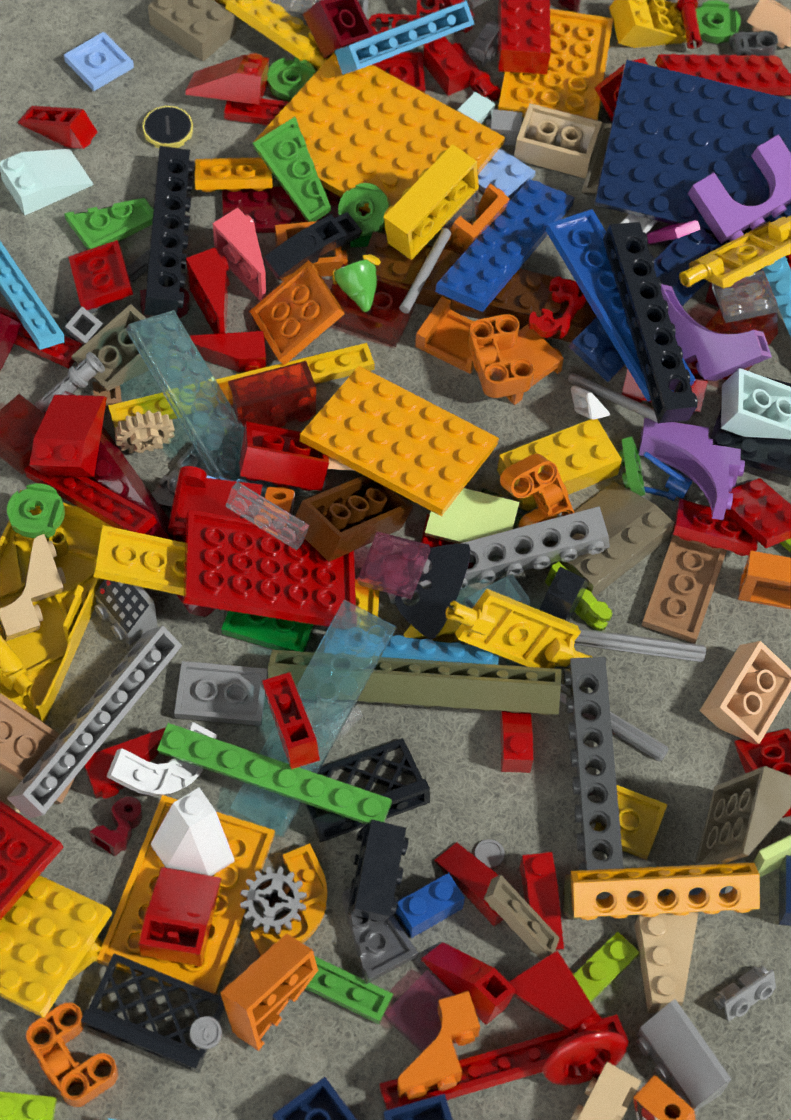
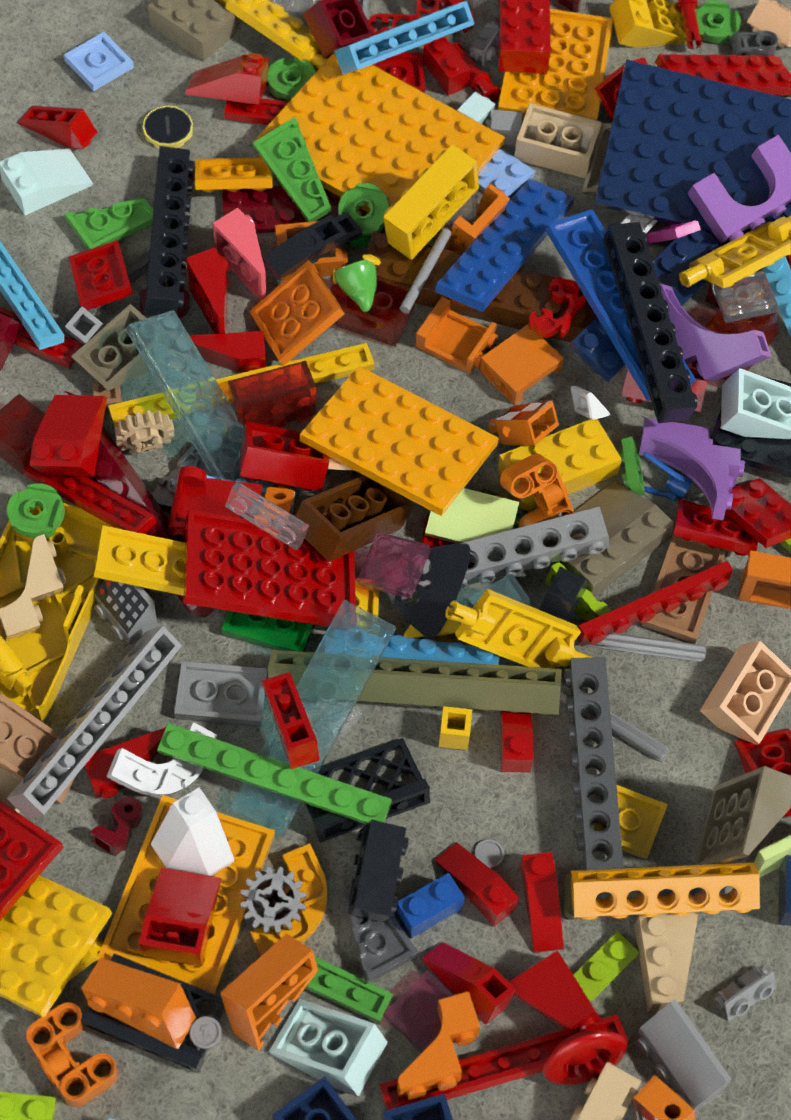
(76, 378): light grey pin -> none
(140, 1000): none -> orange wedge
(330, 1046): none -> light aqua slope
(455, 728): none -> yellow brick
(488, 359): orange beam -> none
(521, 917): dark tan plate -> none
(525, 423): none -> orange torso
(612, 396): light grey bar -> none
(652, 604): none -> red plate

